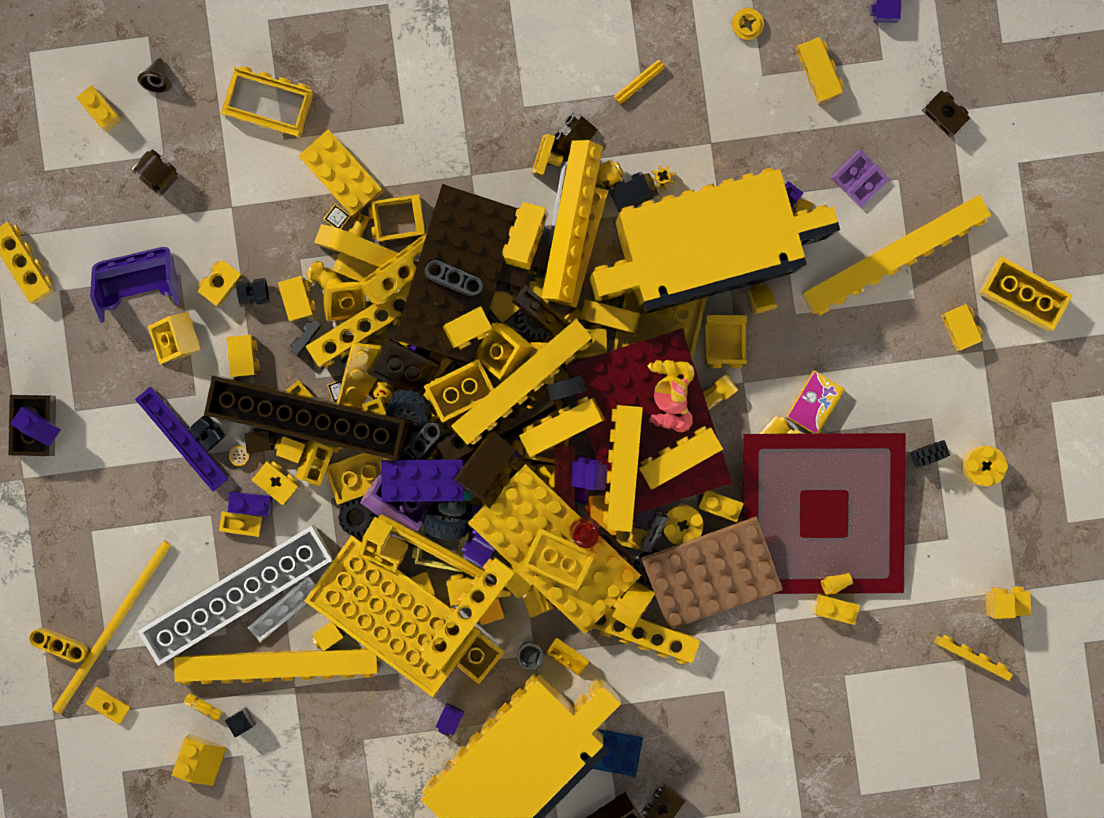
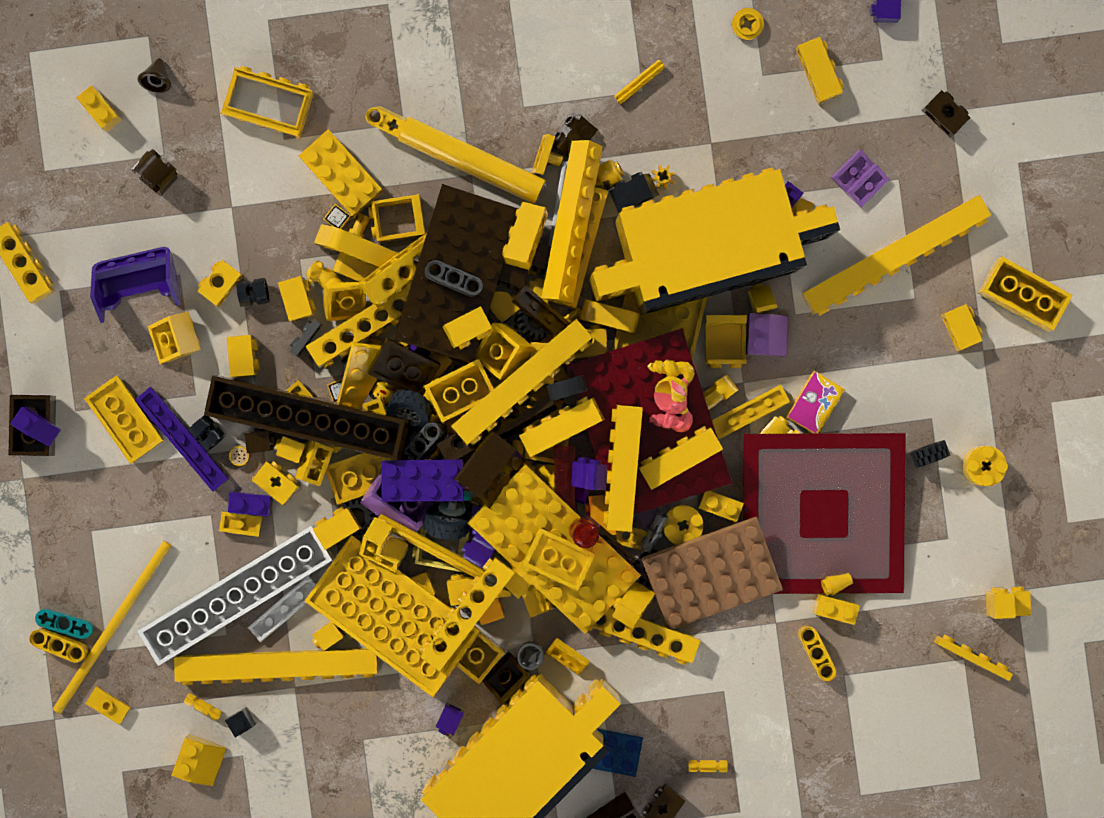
(77, 632): none -> teal beam
(124, 419): none -> yellow plate
(336, 528): none -> yellow brick
(459, 154): none -> yellow piece
(506, 677): none -> dark brown slope
(707, 766): none -> yellow axle
(750, 411): none -> yellow plate
(767, 335): none -> medium lavender slope
(823, 660): none -> yellow beam

